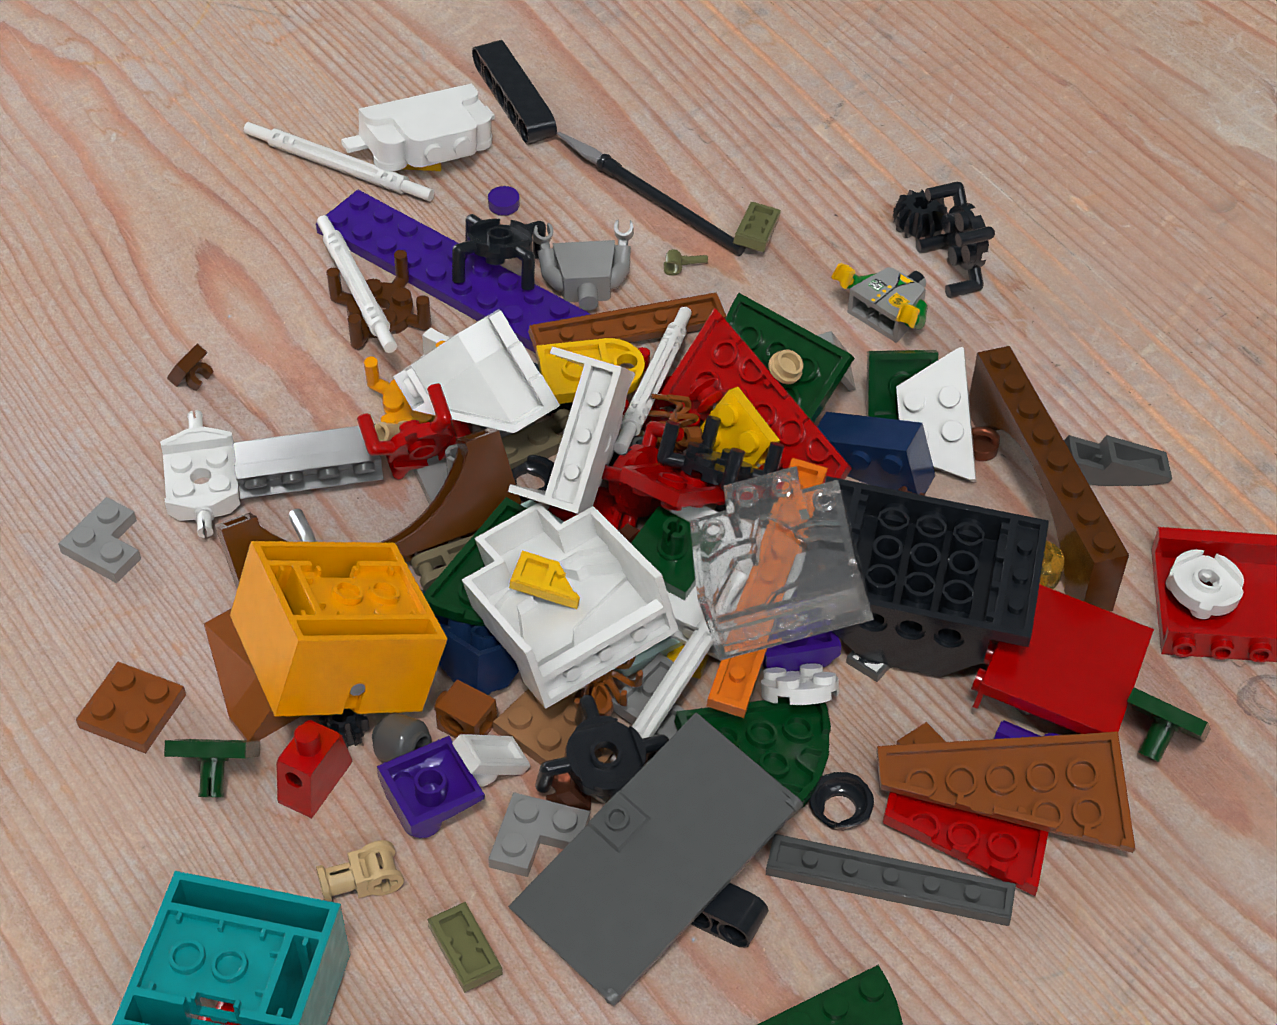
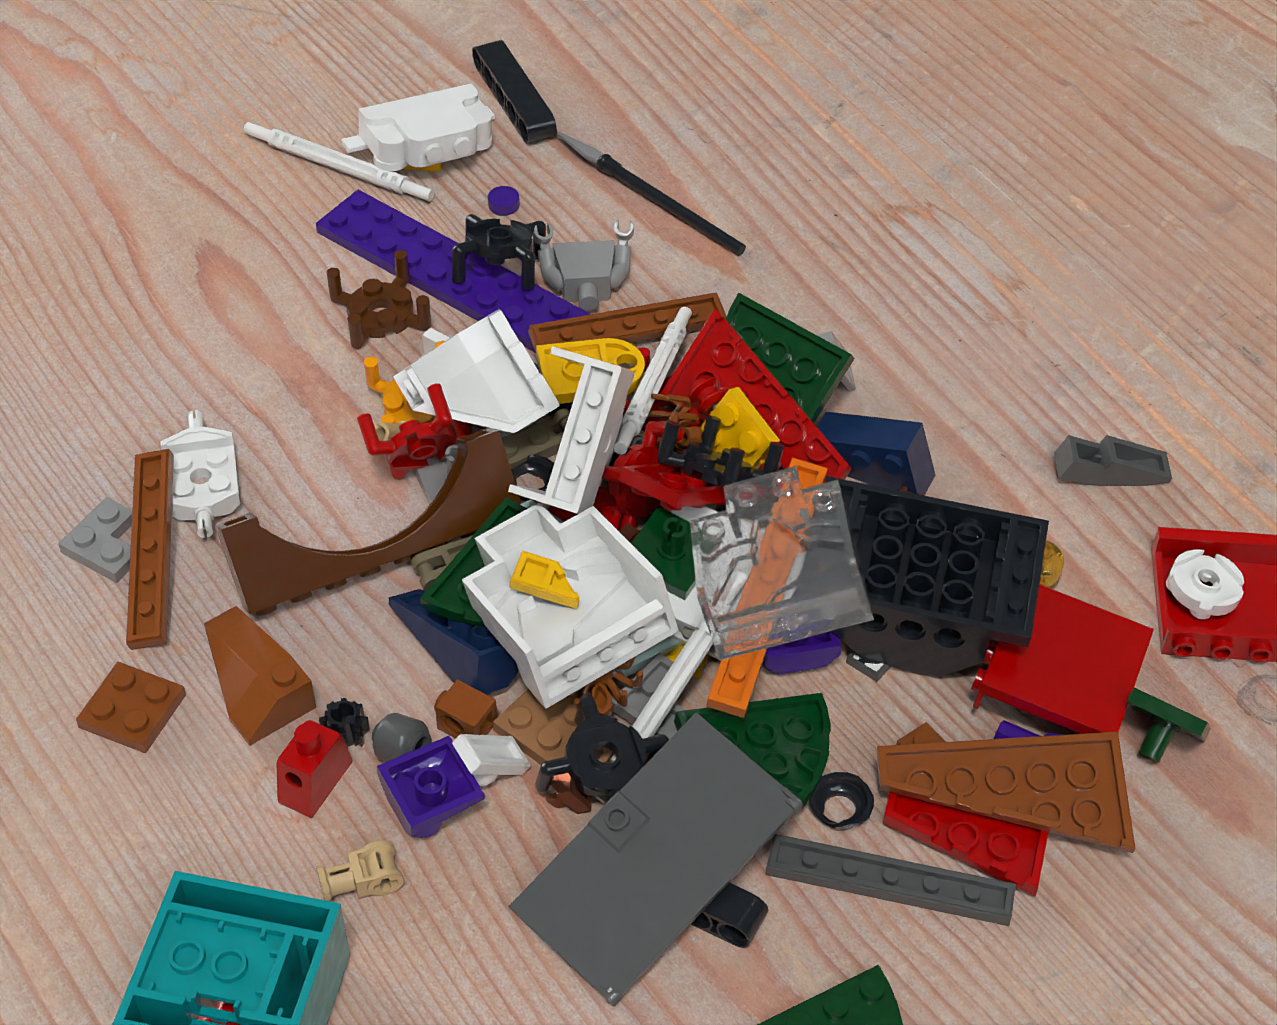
(150, 550): none -> dark orange tile
(189, 366): reddish brown tile -> none
(212, 757): dark green tile -> none
(304, 462): brick -> none
(336, 626): light orange piece -> none
(356, 283): white axle -> none
(465, 947): olive plate -> none
(532, 823): light grey plate -> none
(675, 260): olive hand -> none
(757, 226): olive plate -> none
(786, 366): tan plate -> none
(801, 687): white plate -> none
(885, 299): light grey torso -> none
(886, 372): dark green tile -> none
(918, 216): black gear -> none
(941, 402): white wing -> none
(963, 233): black plate -> none
(985, 443): copper tile -> none
(1092, 550): reddish brown arch -> none

